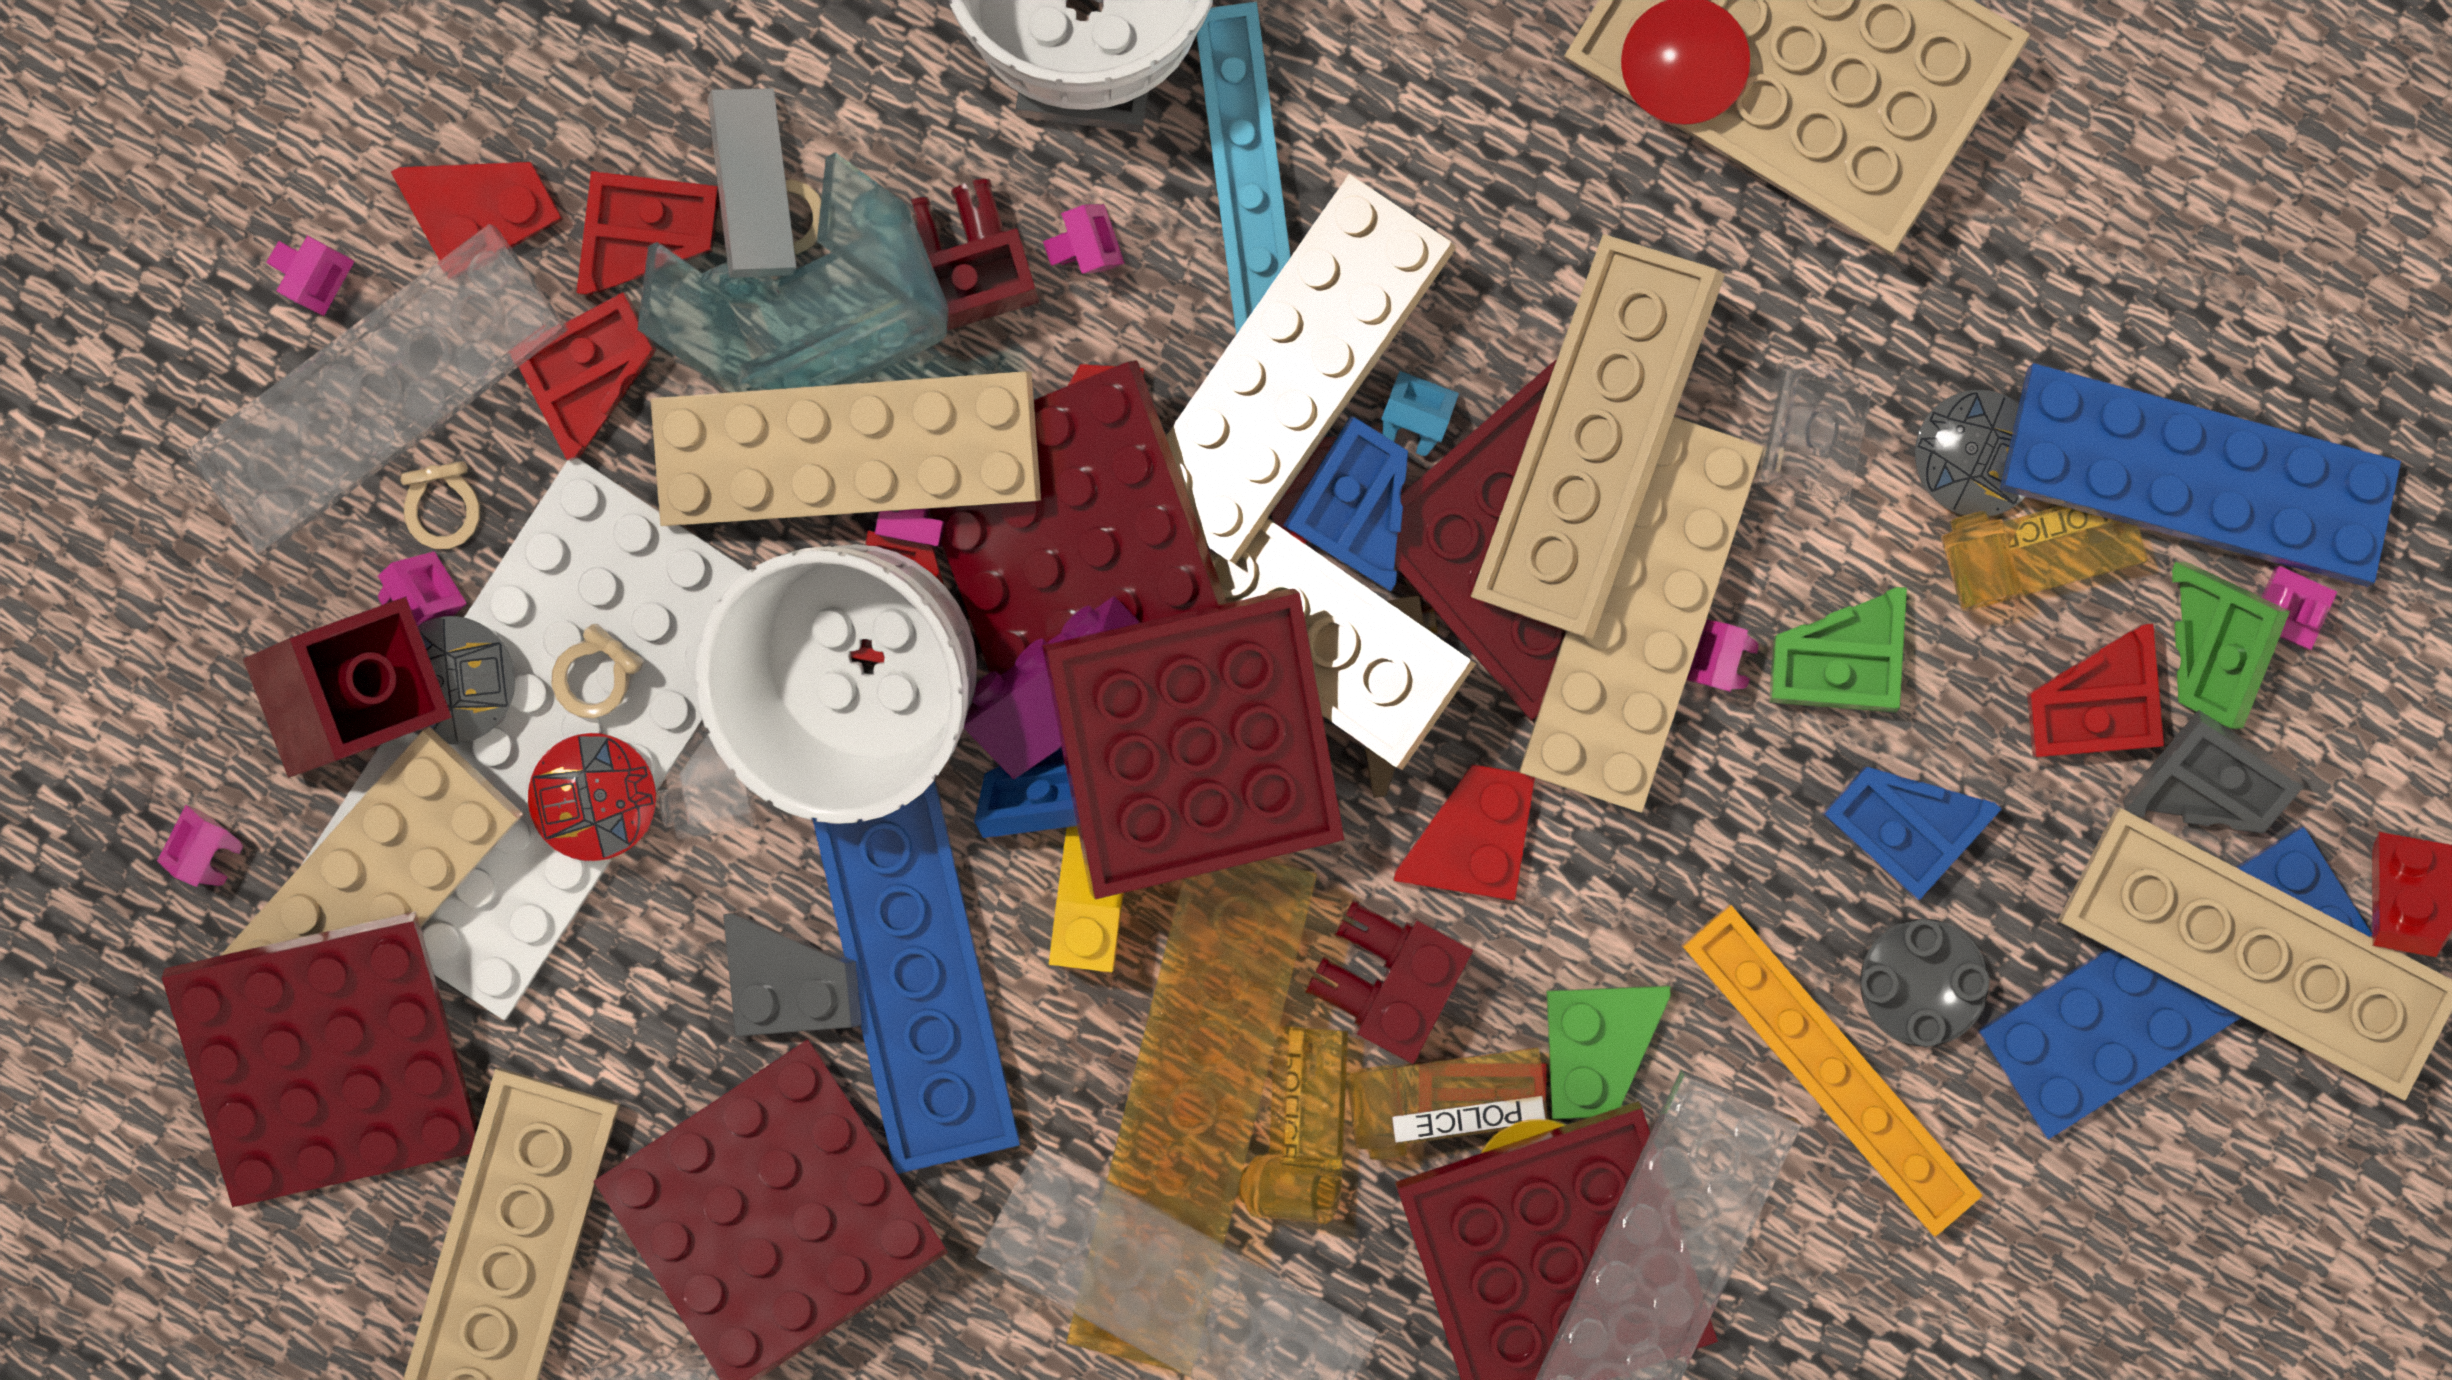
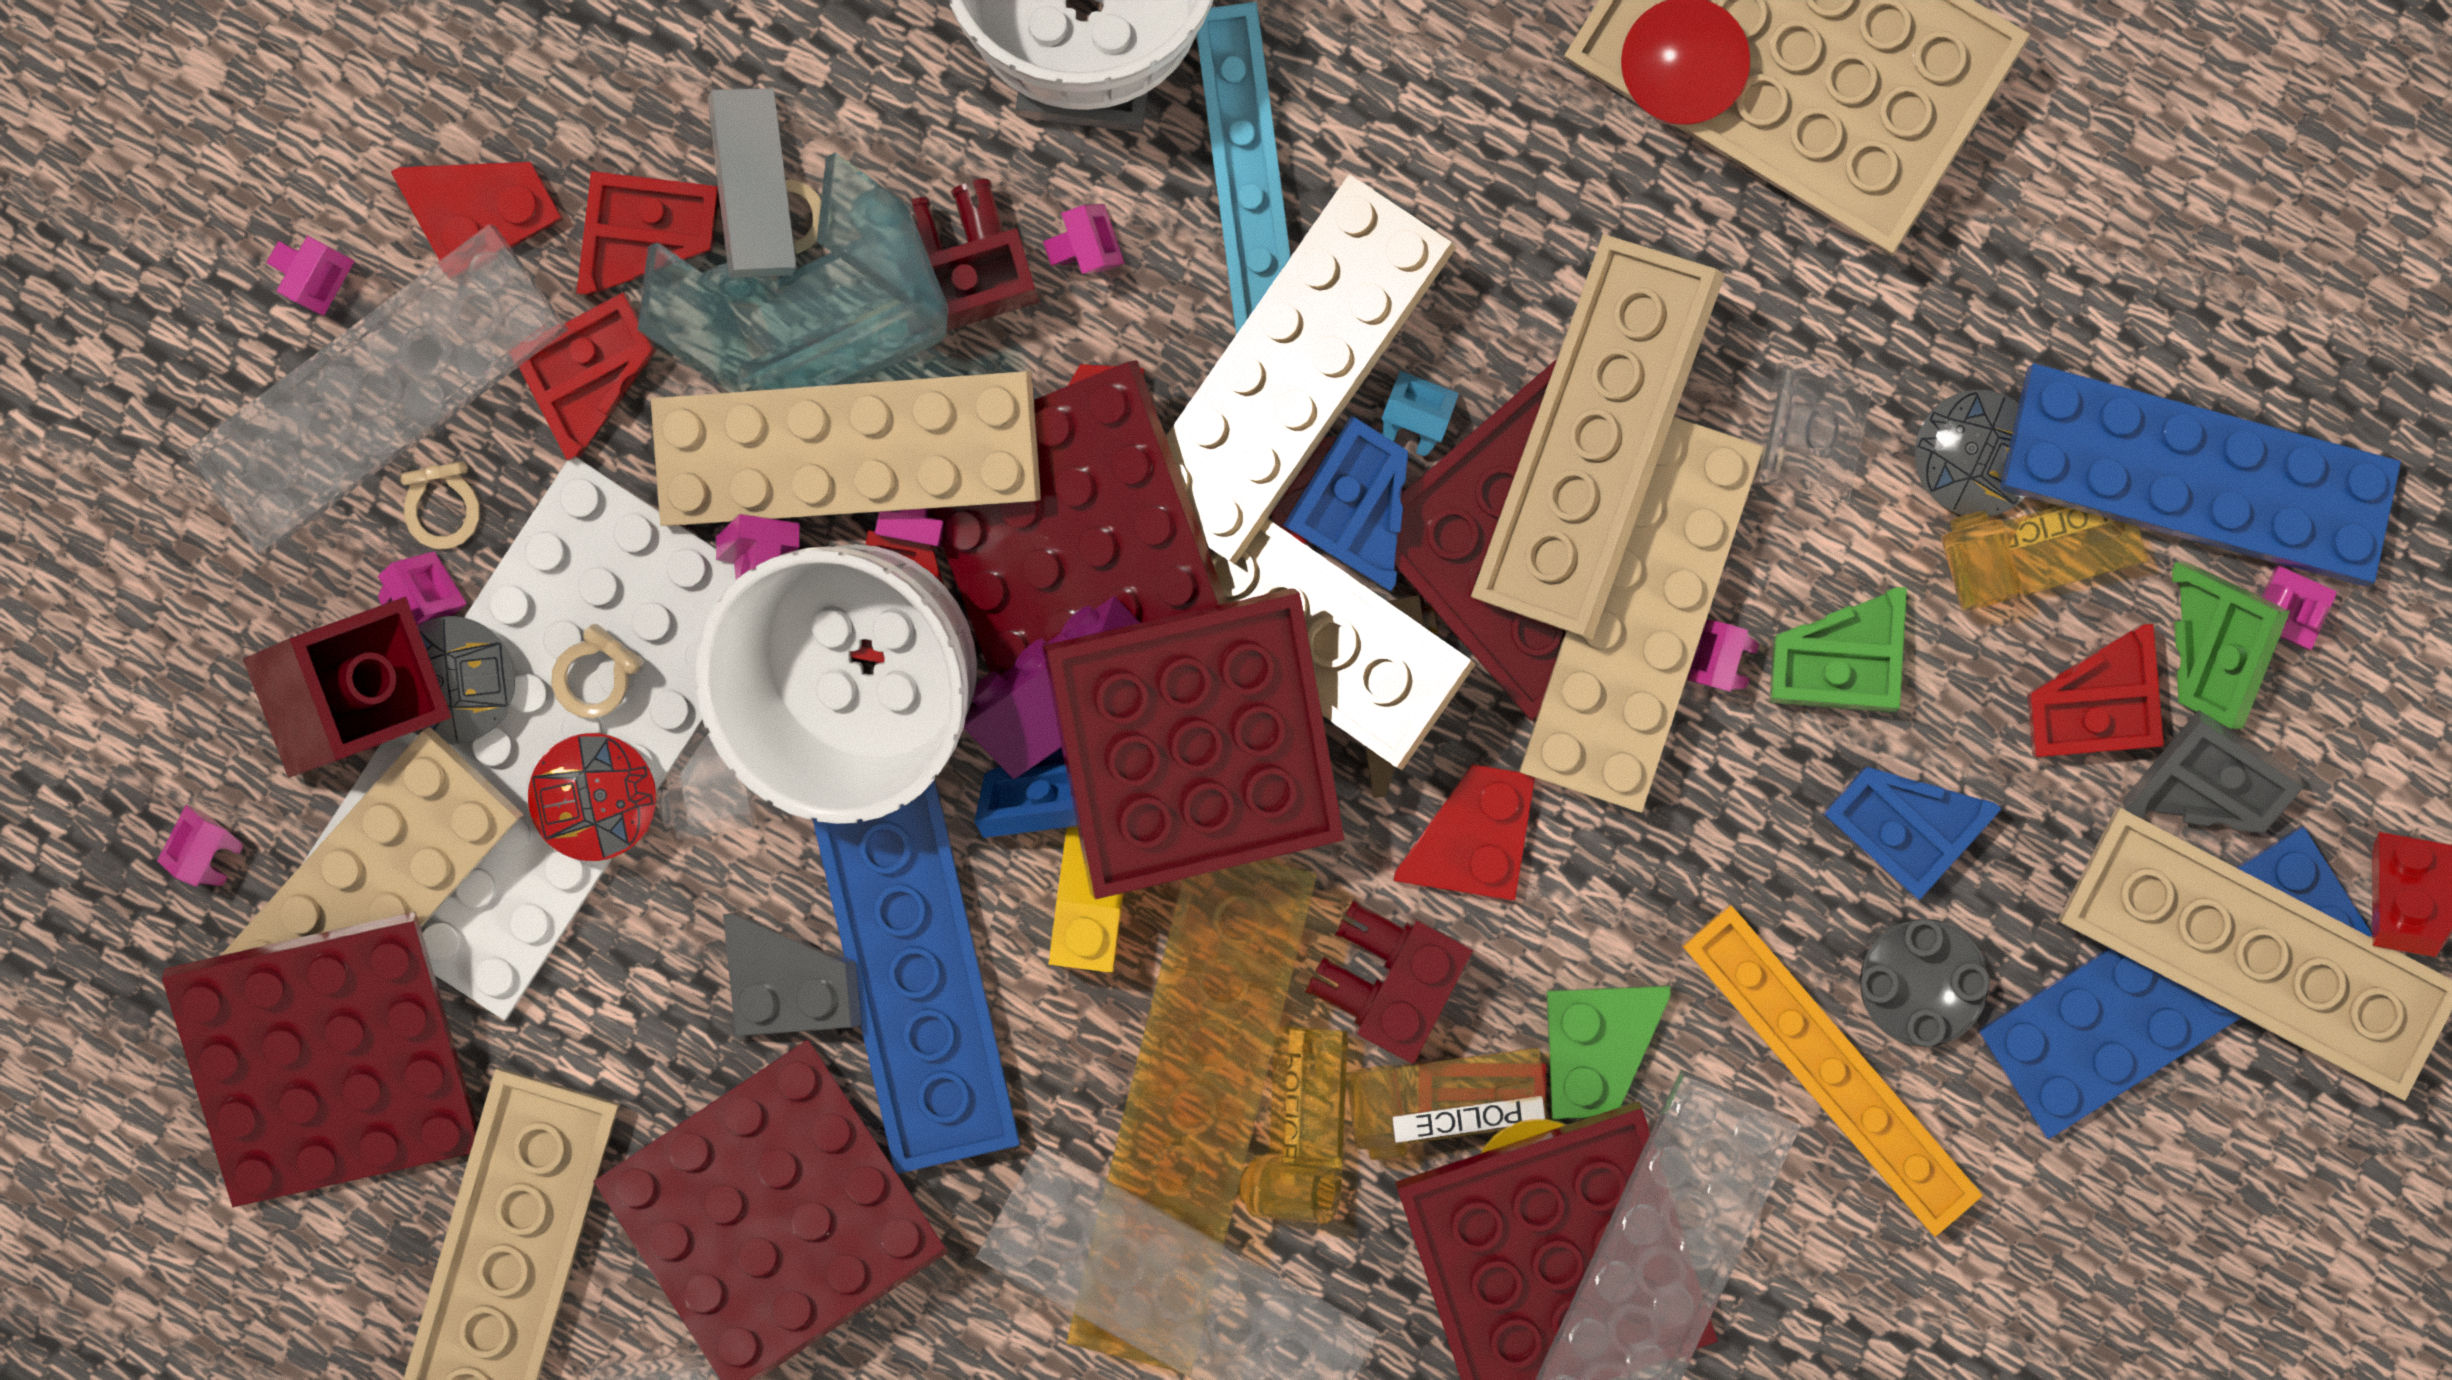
(755, 540): none -> dark pink tile

